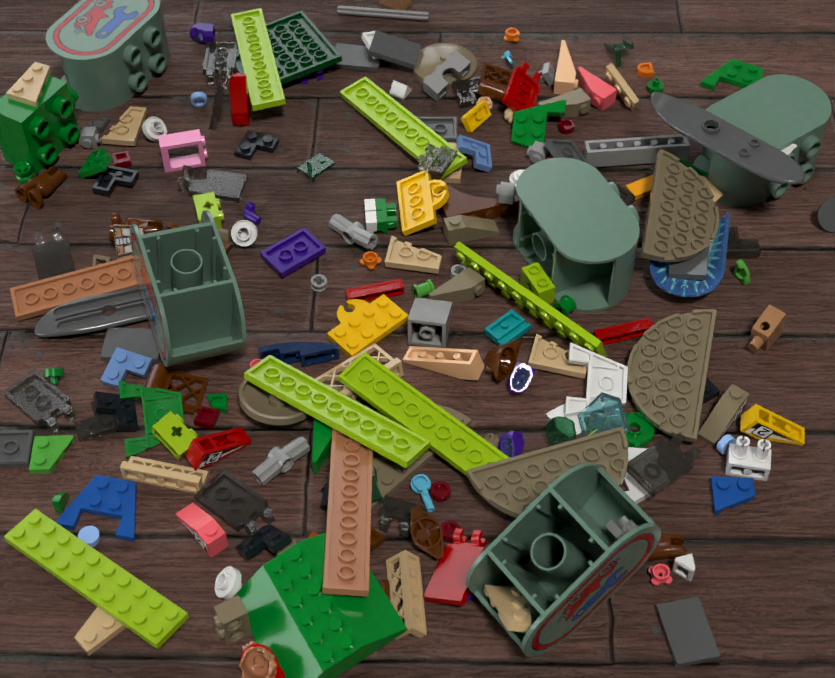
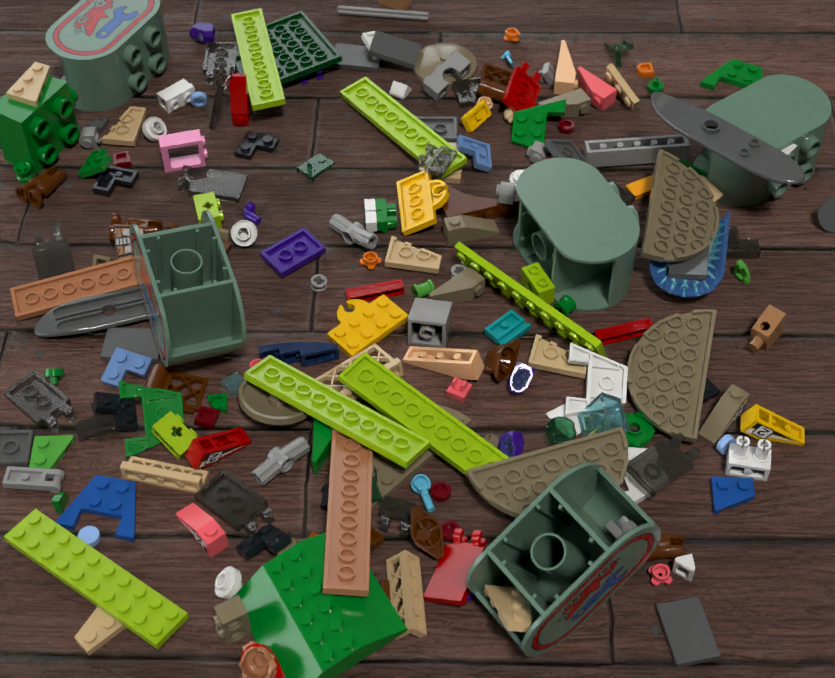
(33, 479): none -> light grey plate
(175, 95): none -> white brick
(232, 384): none -> clear light blue plate
(459, 389): none -> coral tile

